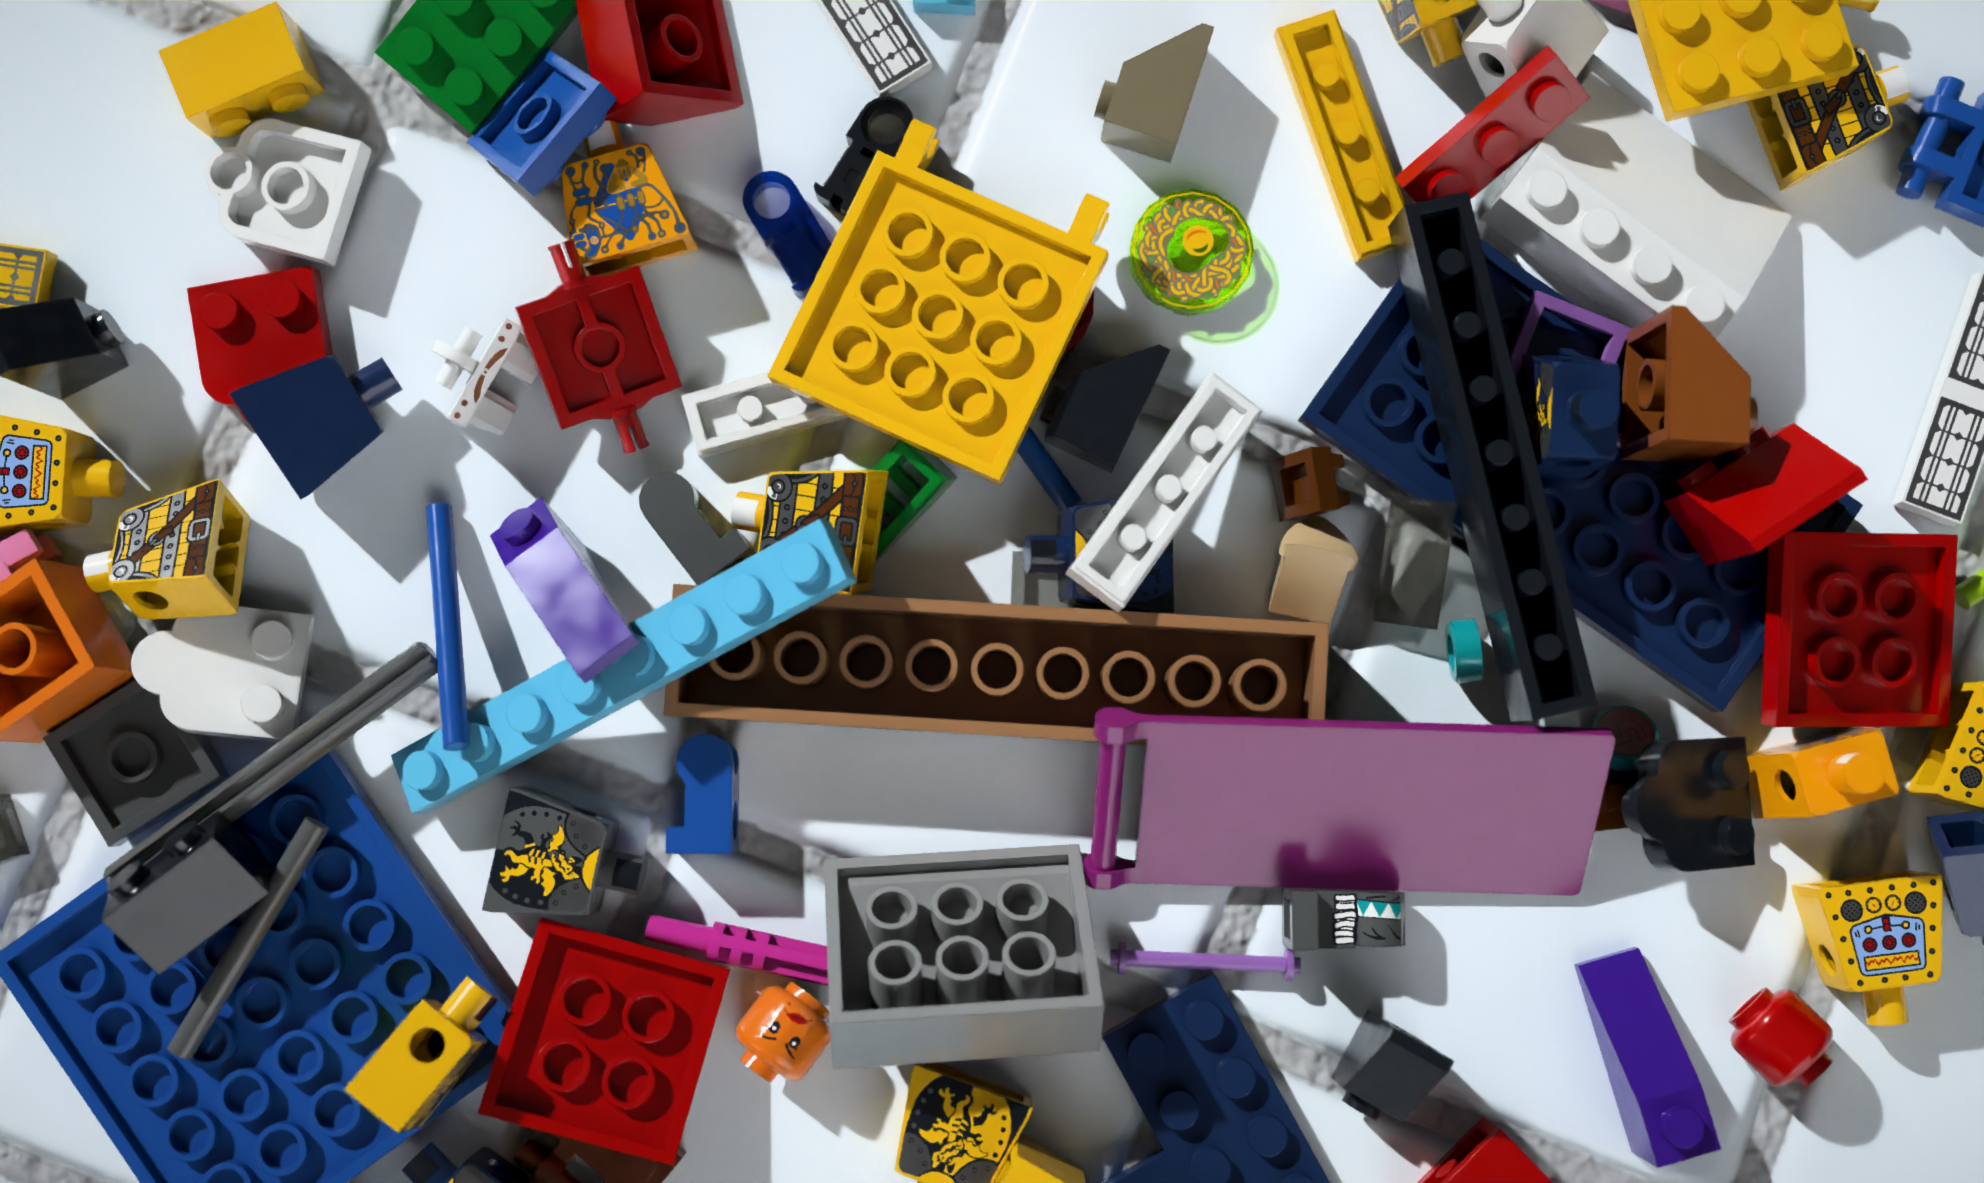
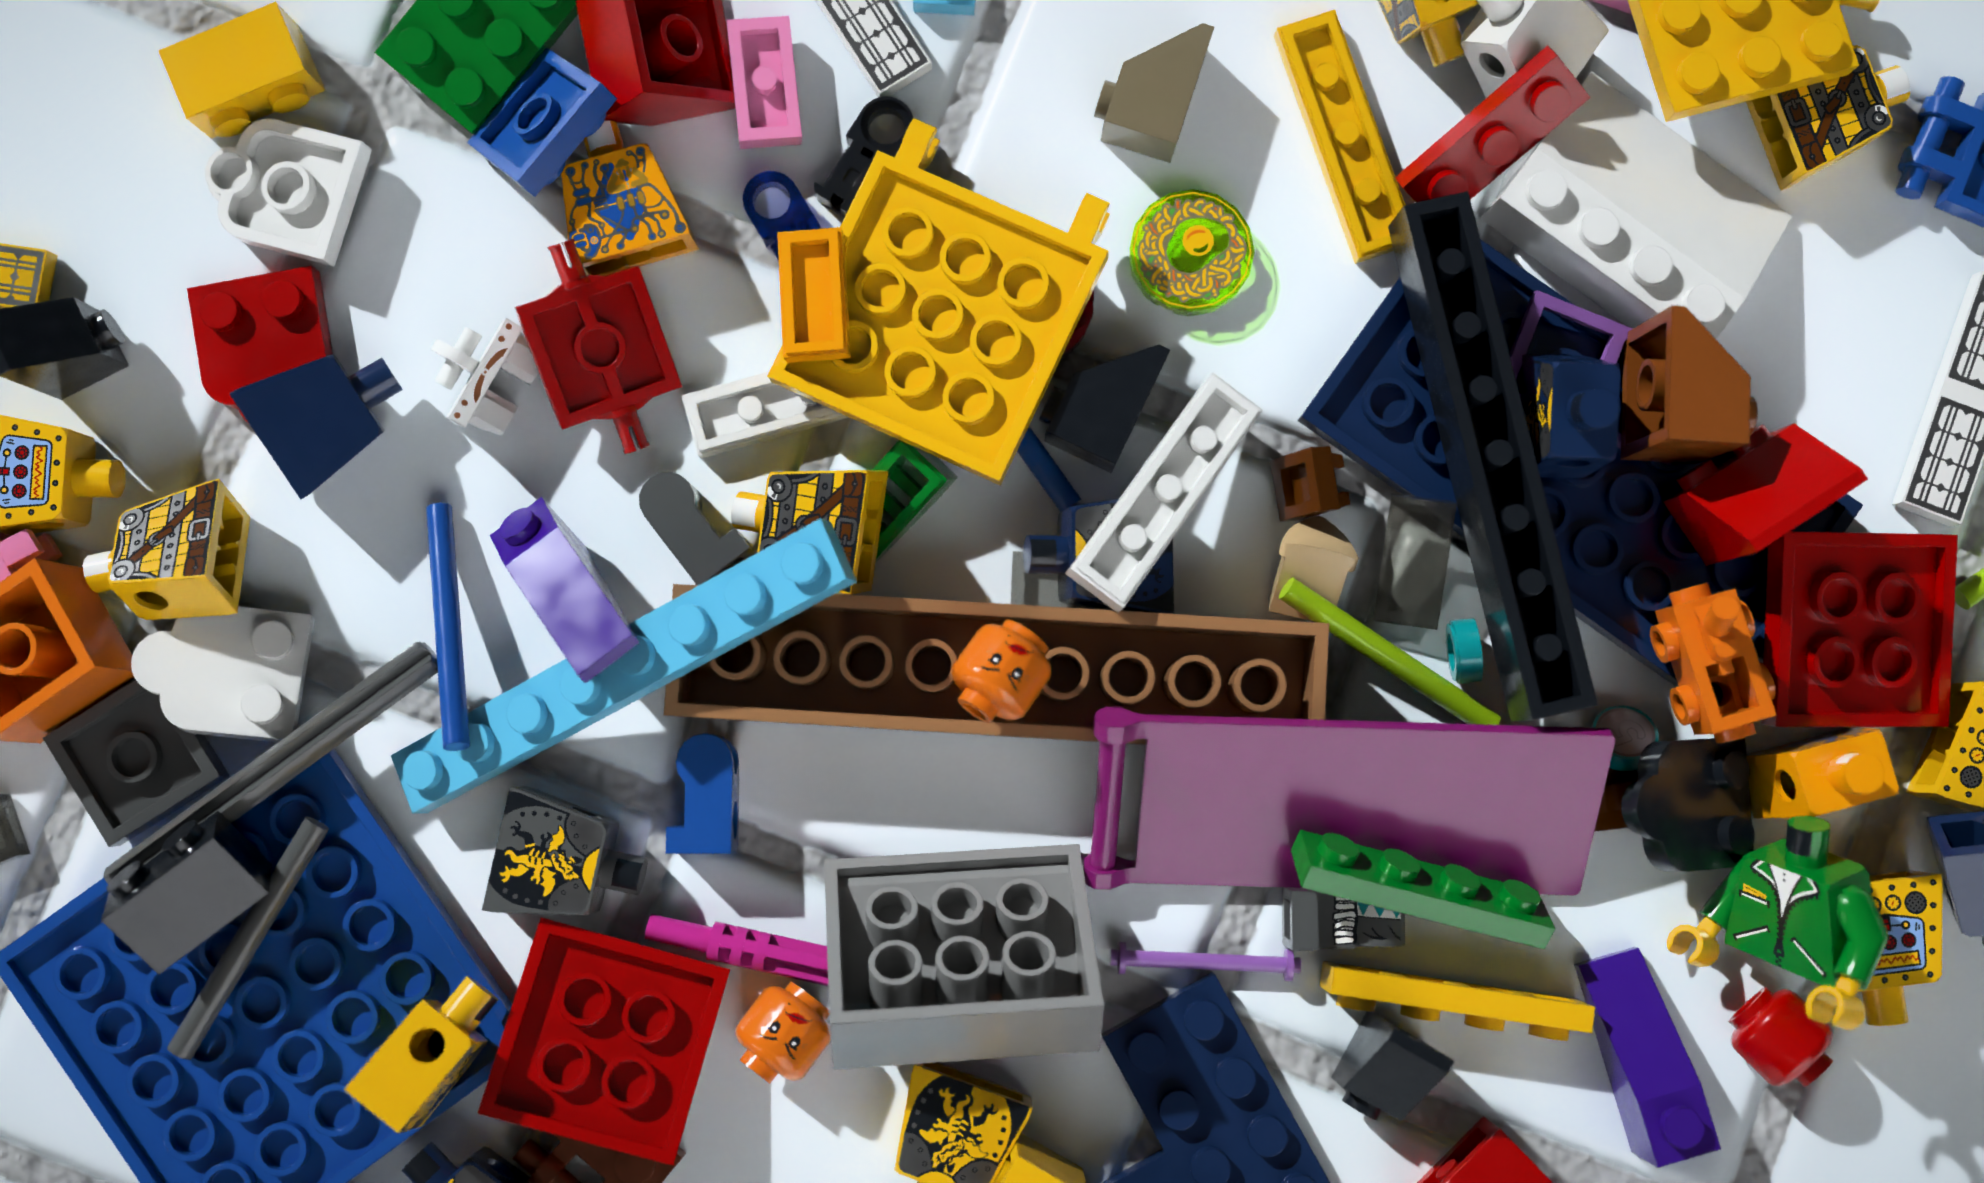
(764, 82): none -> bright pink plate
(813, 295): none -> light orange tile
(1001, 671): none -> orange head
(1387, 654): none -> lime bar
(1421, 889): none -> green plate
(1482, 1004): none -> yellow plate
(1708, 644): none -> orange brick
(1799, 913): none -> green torso

